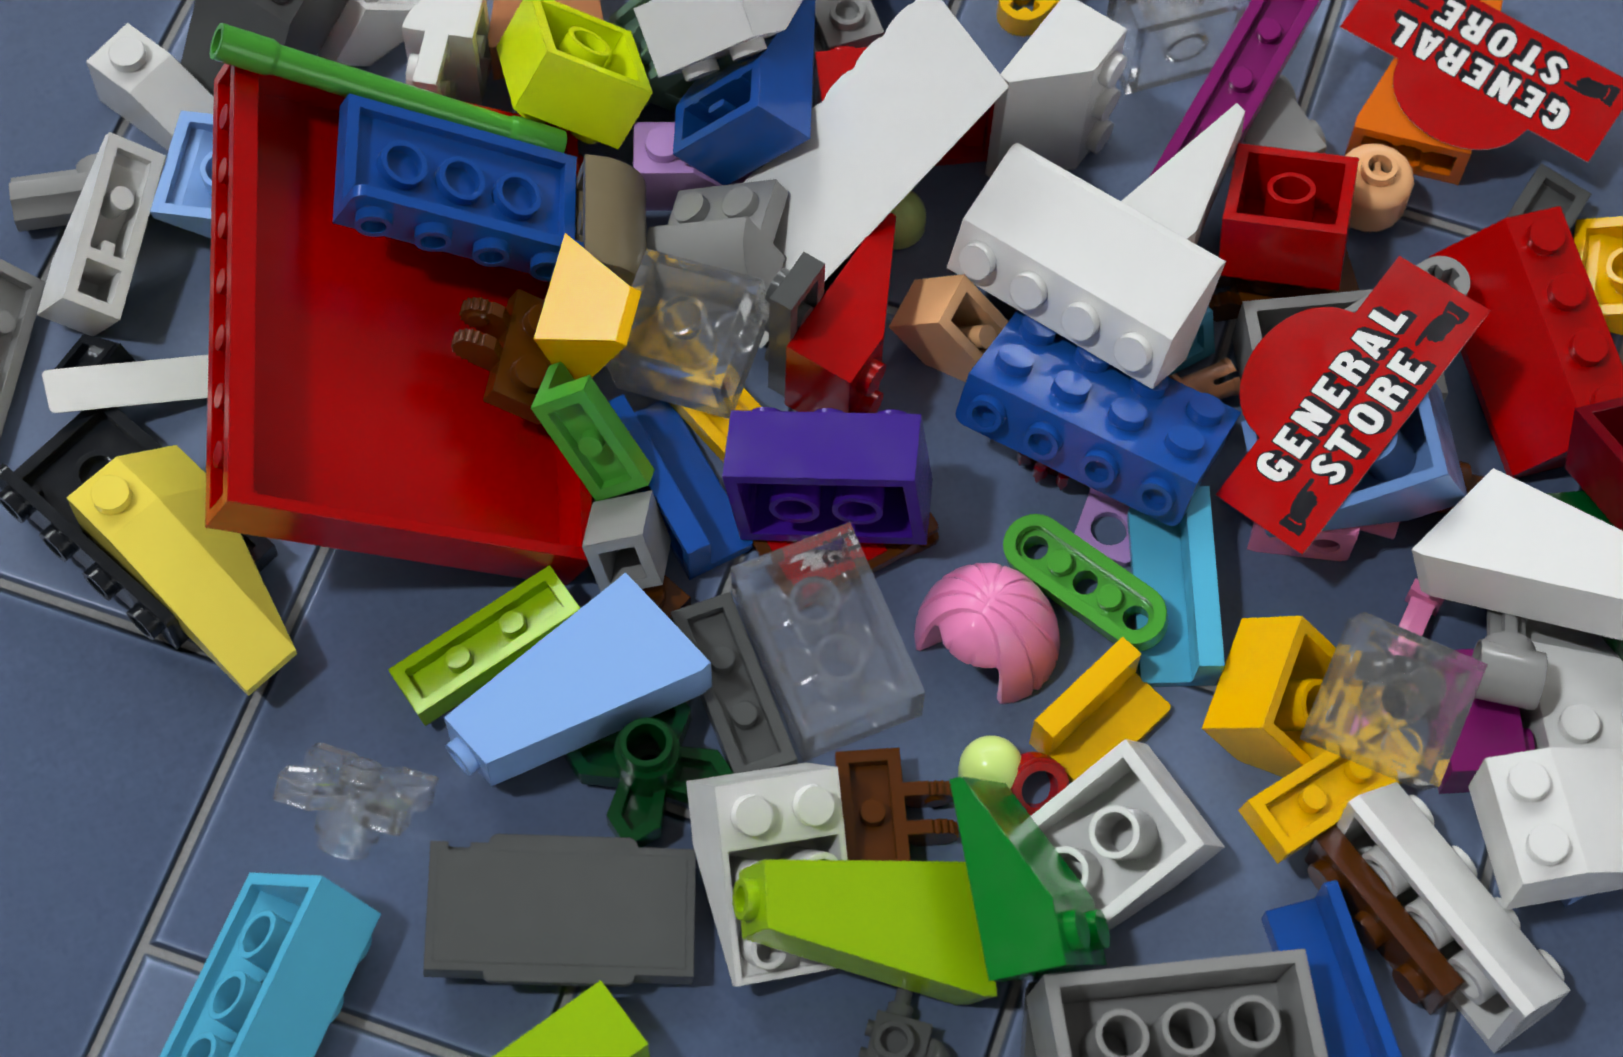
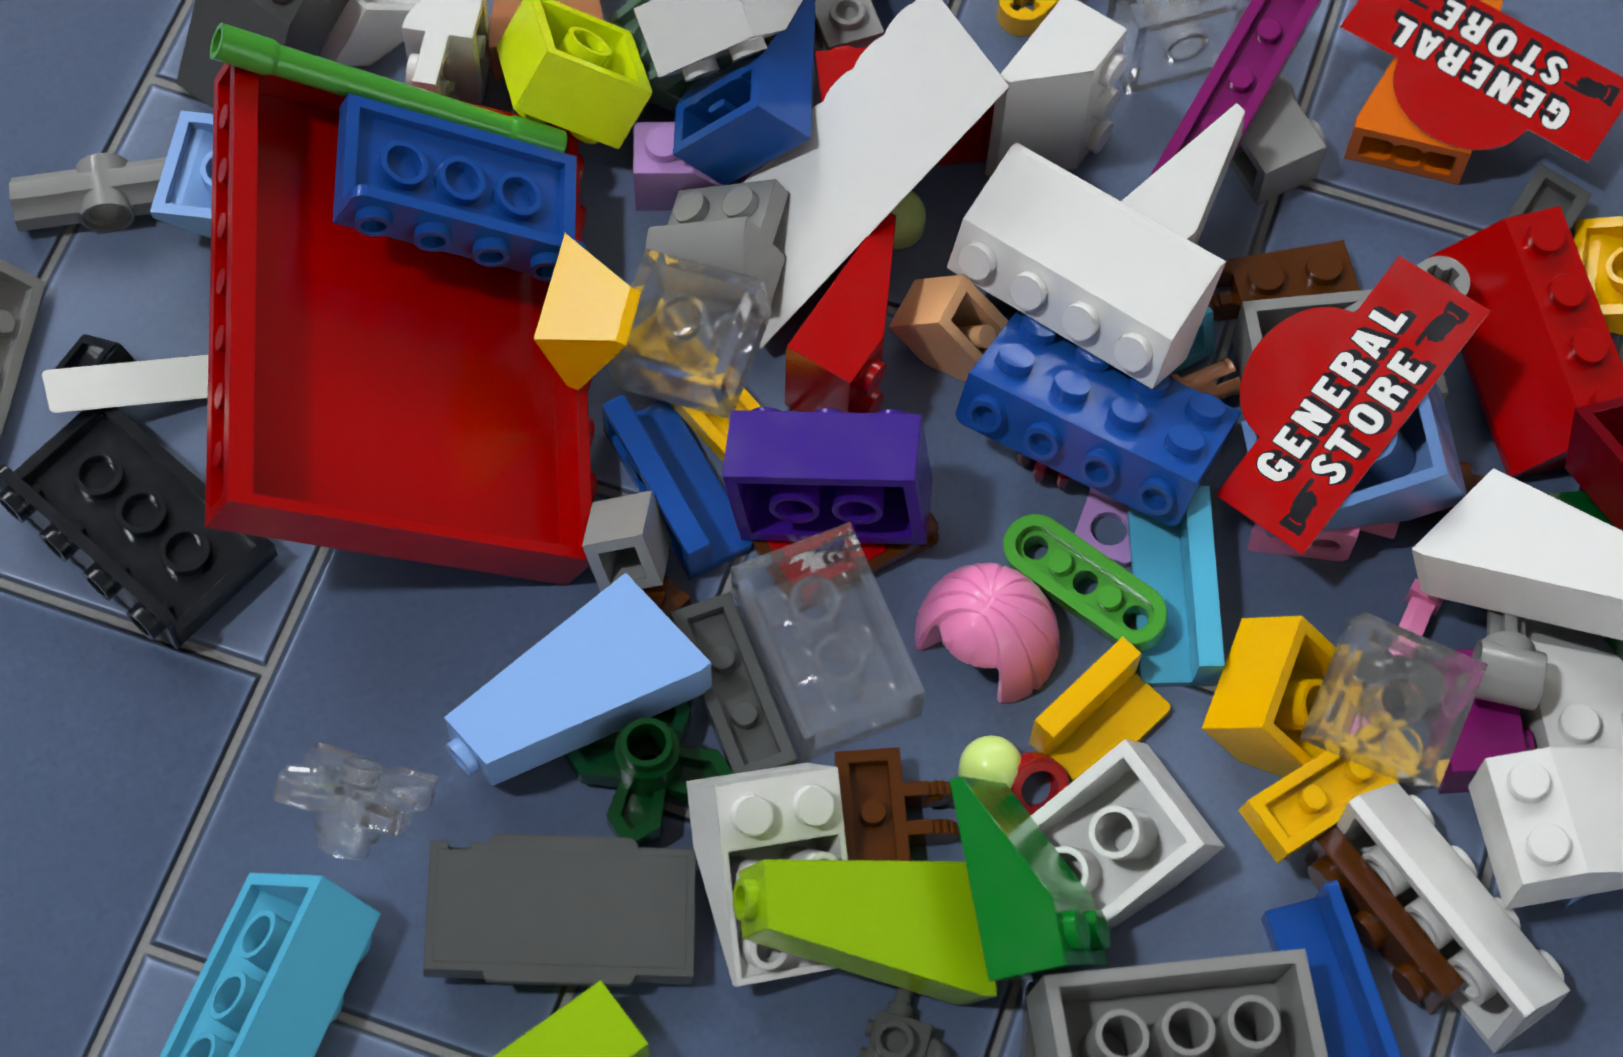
(102, 238): white slope -> none
(146, 84): white slope -> none
(151, 522): light yellow wedge -> none
(482, 645): lime plate -> none
(505, 349): reddish brown hinge -> none
(590, 434): bright green panel -> none
(611, 214): dark tan brick -> none
(791, 301): dark grey plate -> none
(1288, 216): red brick -> none
(1381, 187): light nougat head -> none

